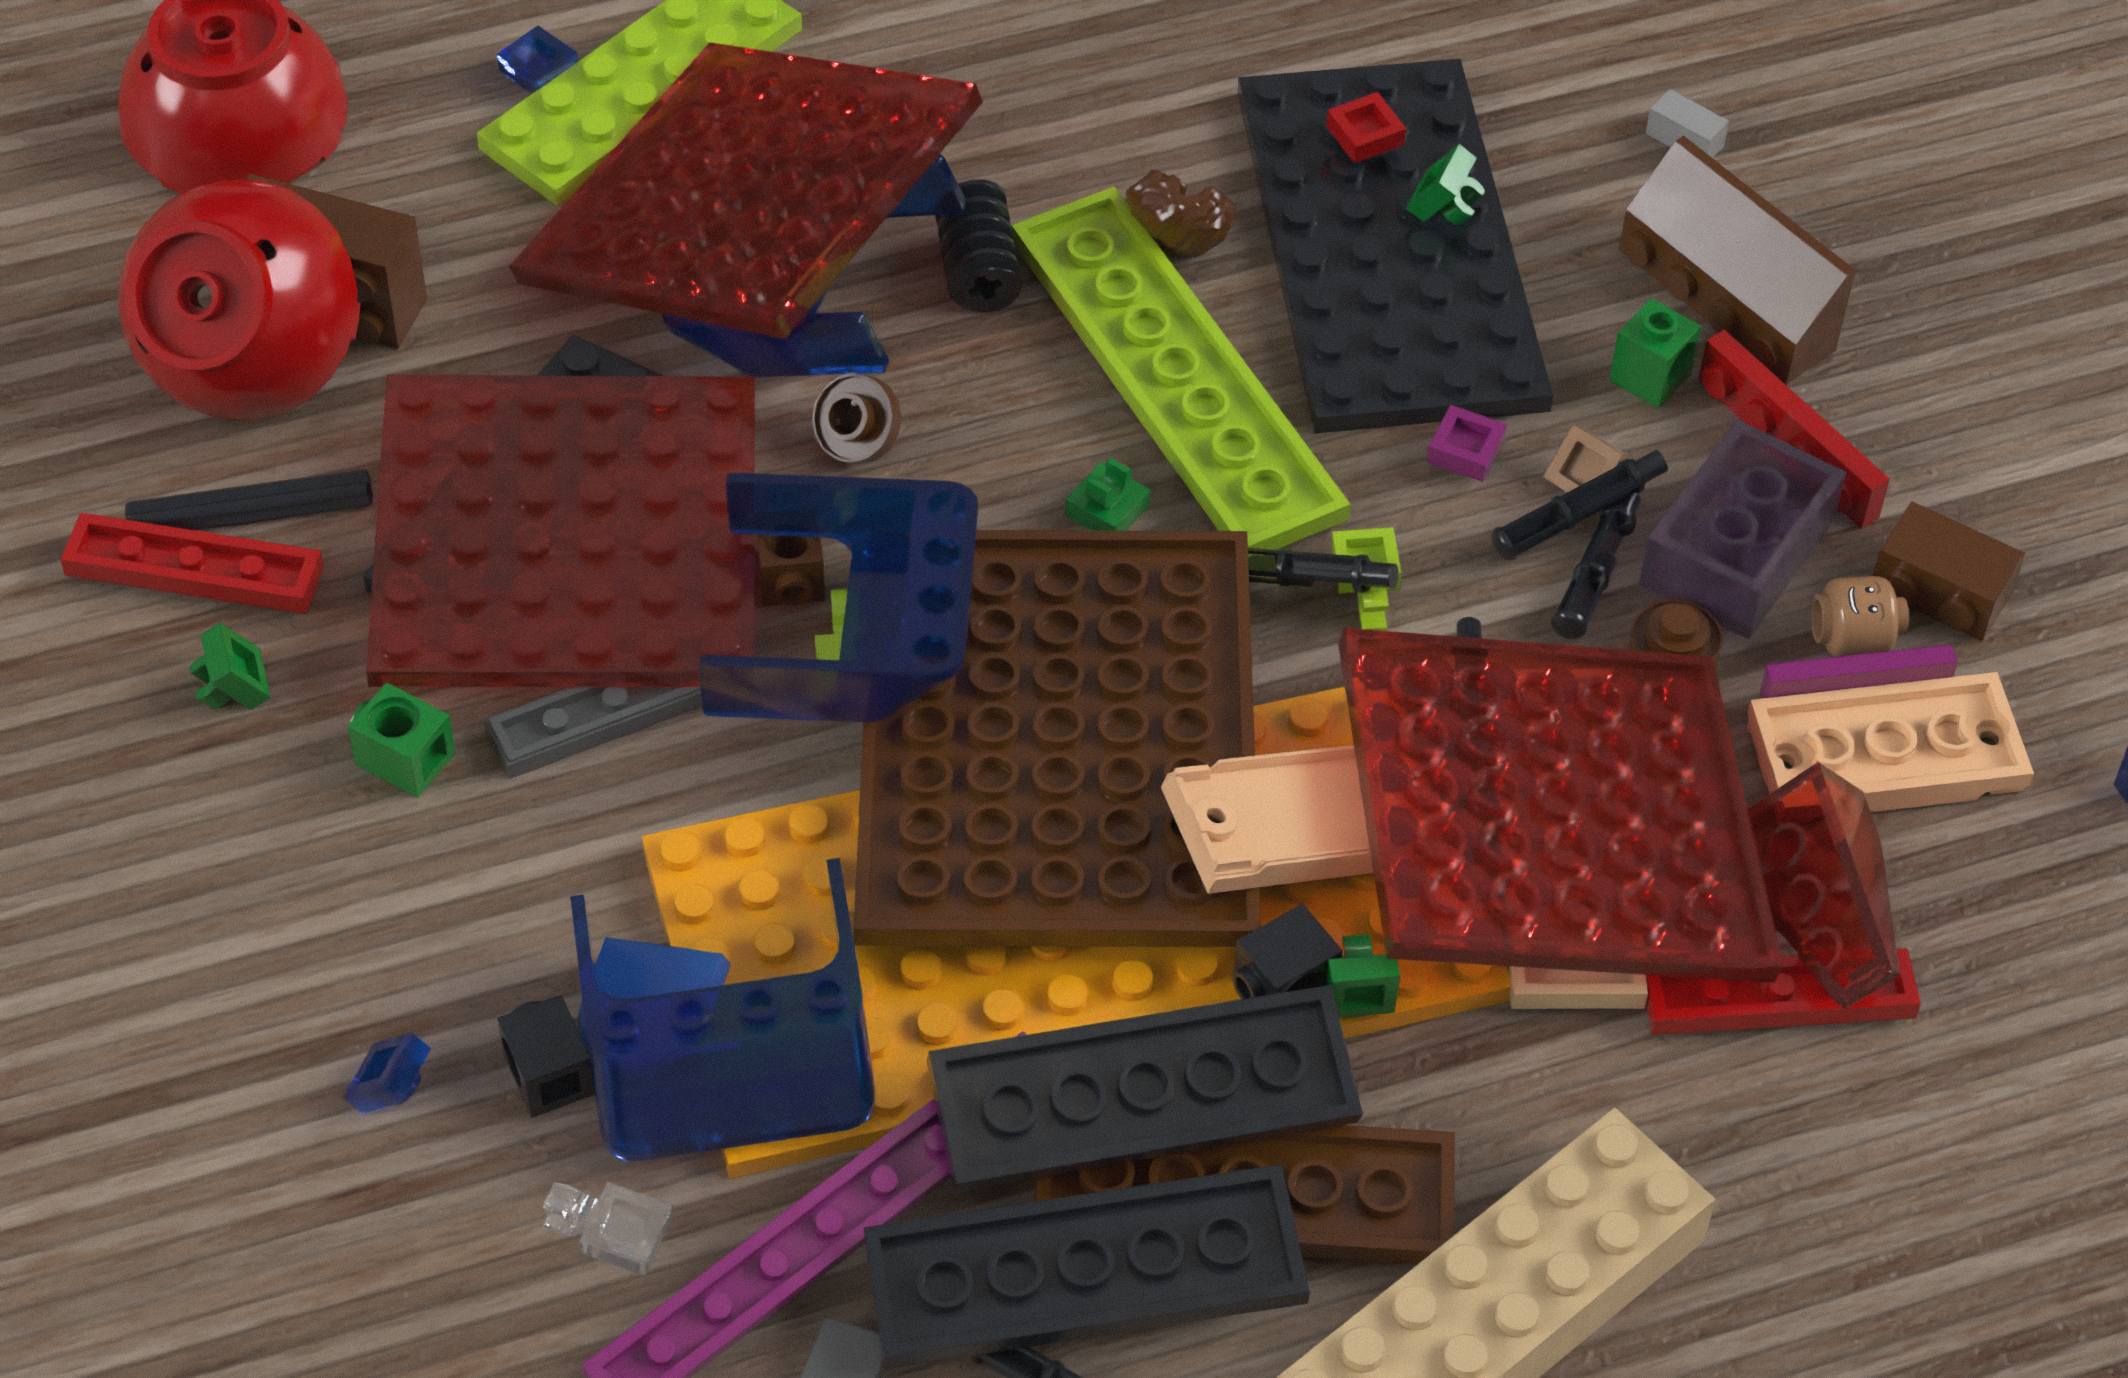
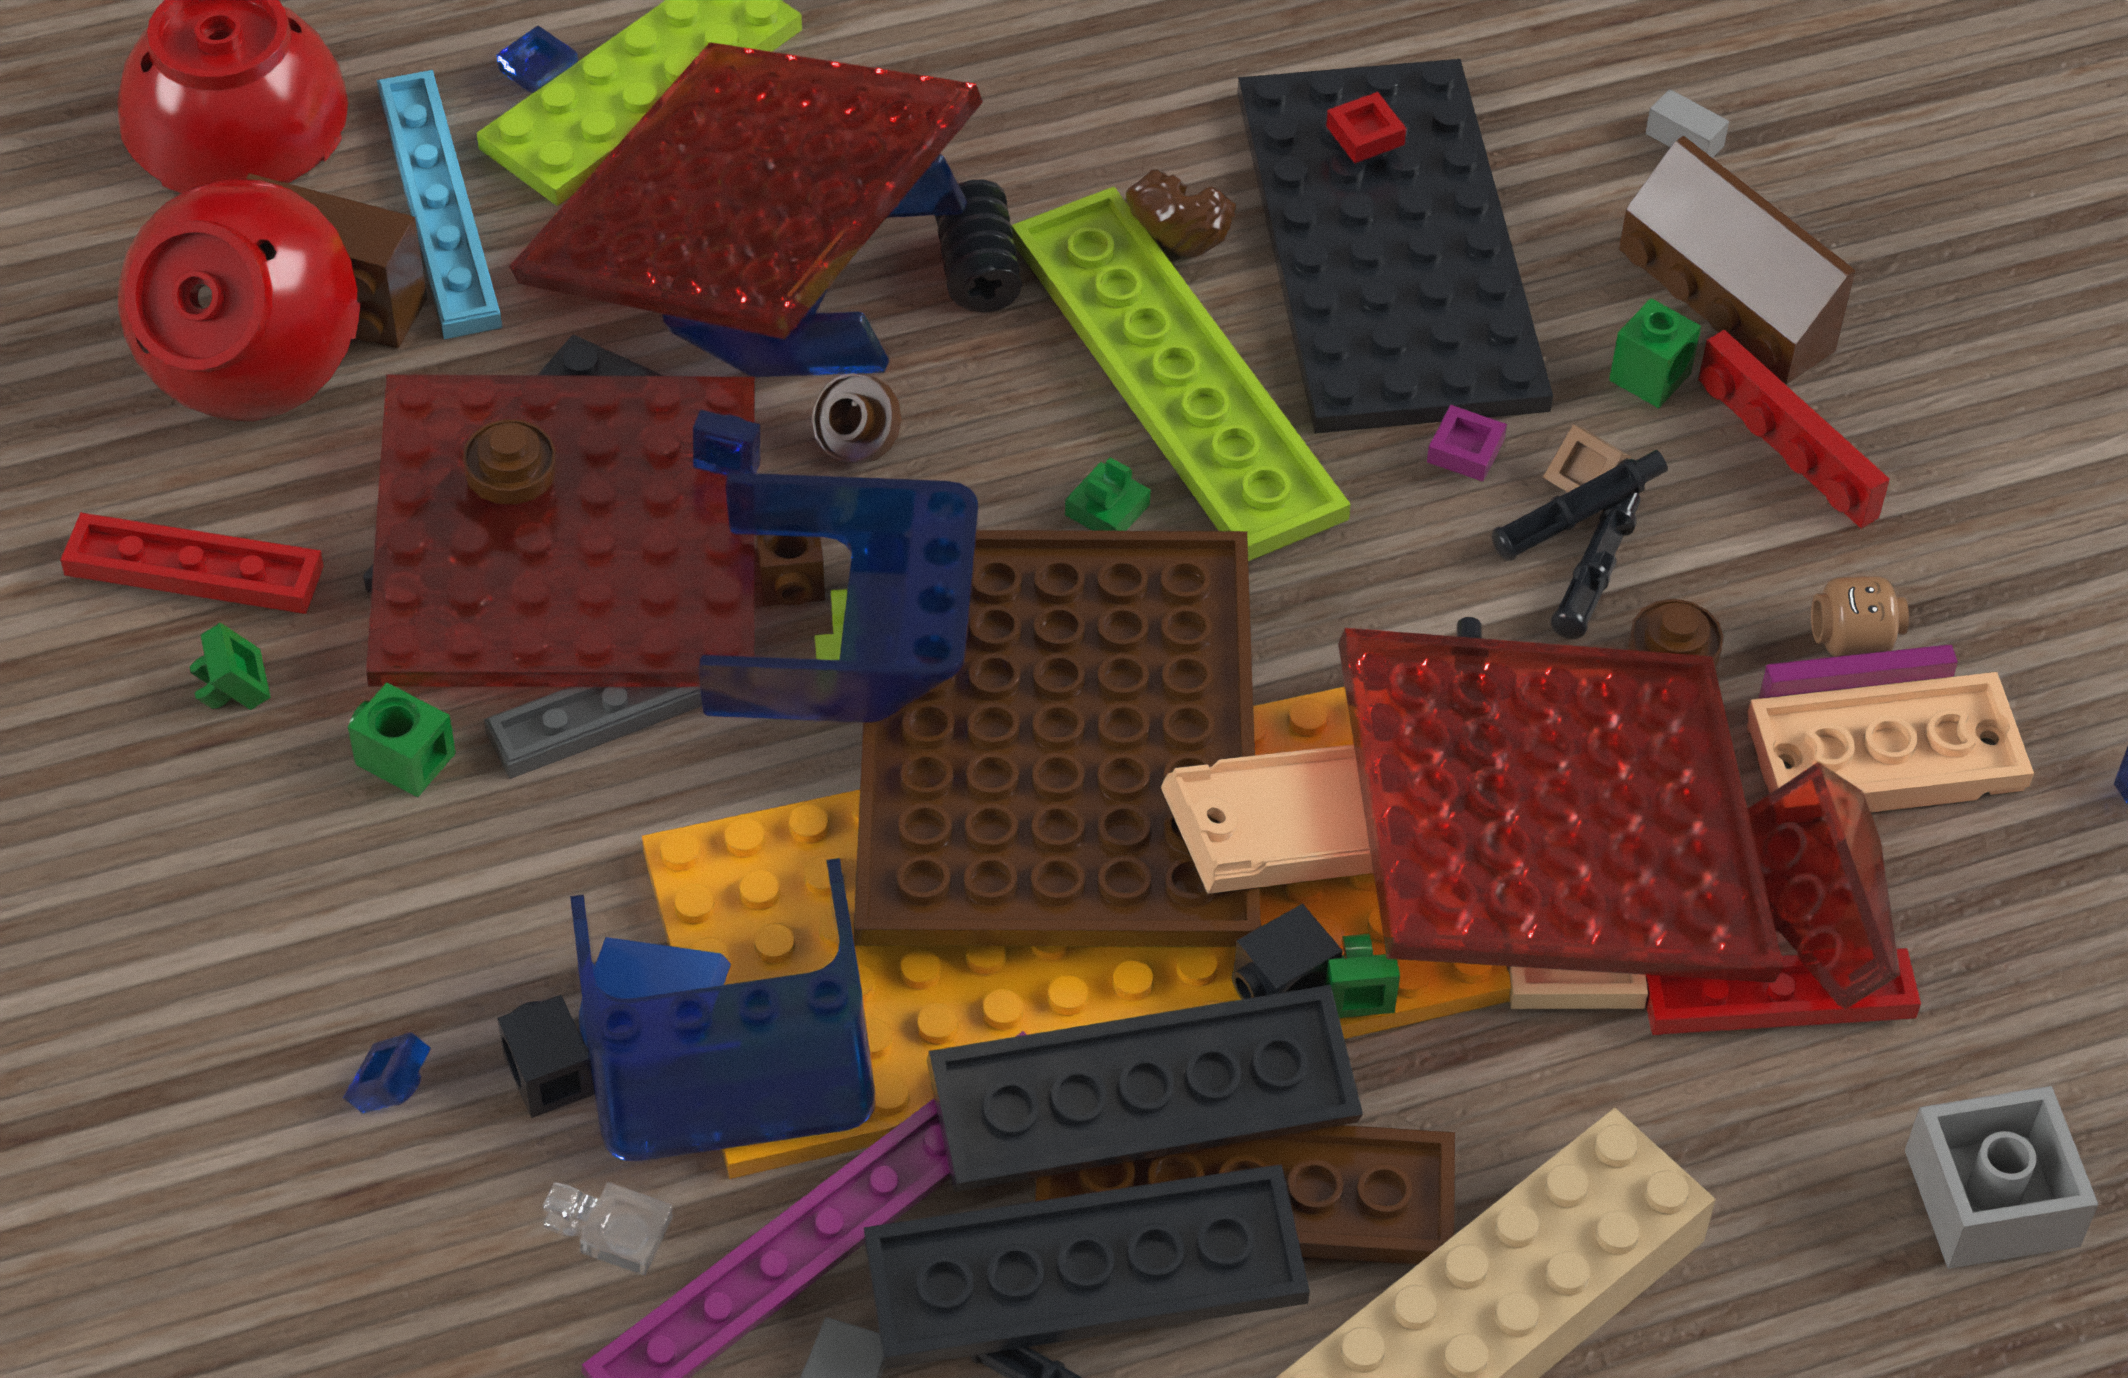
(256, 501): black axle -> none
(439, 204): none -> medium azure tile
(509, 461): none -> reddish brown plate
(725, 444): none -> clear blue plate
(1305, 568): black piece -> none
(1381, 547): lime plate -> none
(1447, 188): green tile -> none
(1742, 527): clear purple brick -> none
(1949, 570): reddish brown brick -> none
(2000, 1177): none -> light grey brick

